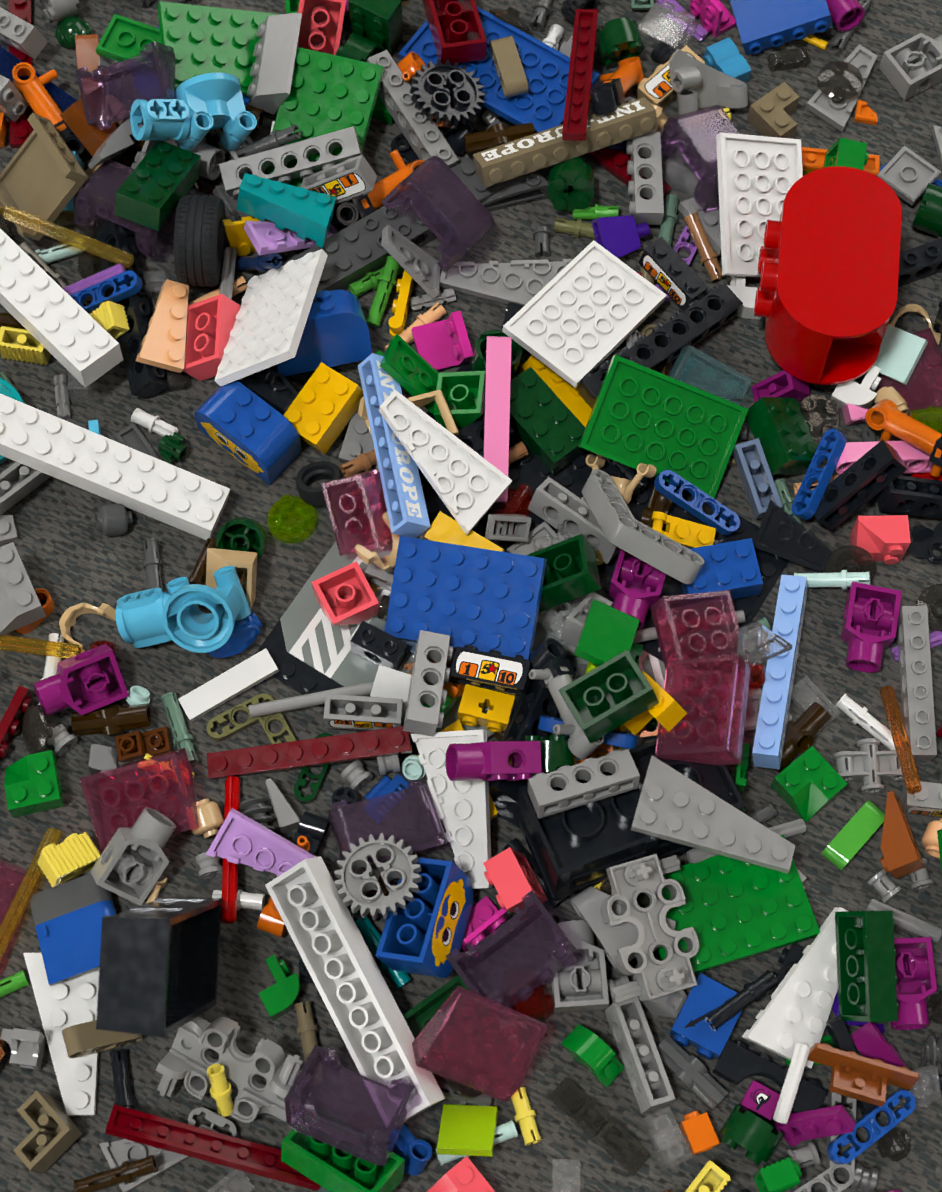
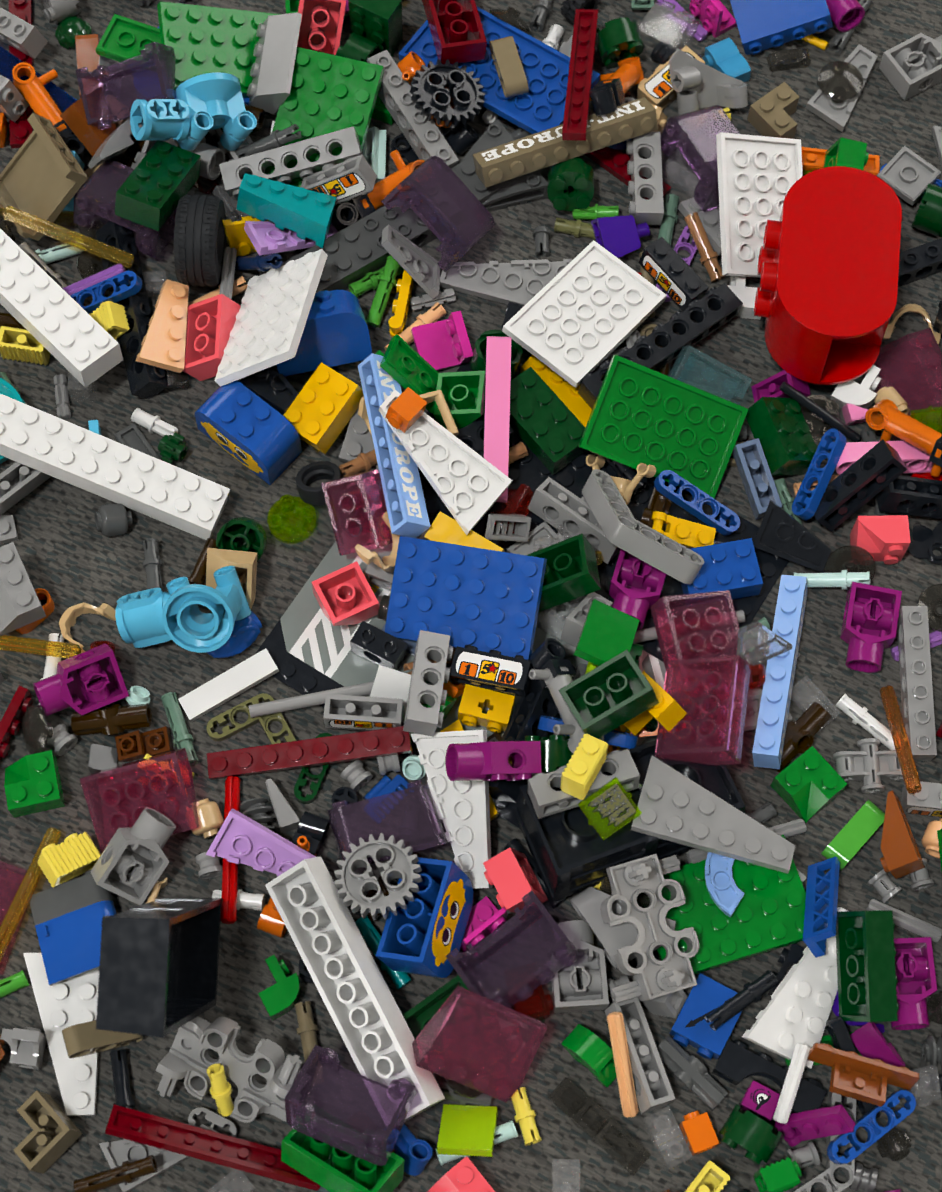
(375, 151): none -> light aqua piece
(406, 410): none -> orange brick
(495, 136): dark brown piece -> none
(583, 766): none -> light yellow brick
(609, 808): none -> piece
(622, 1064): none -> light nougat axle
(721, 883): none -> light blue tile
(740, 769): green wing -> none
(819, 411): none -> black bar
(819, 917): none -> blue fence
(865, 114): orange tile -> none
(899, 354): light aqua tile -> none

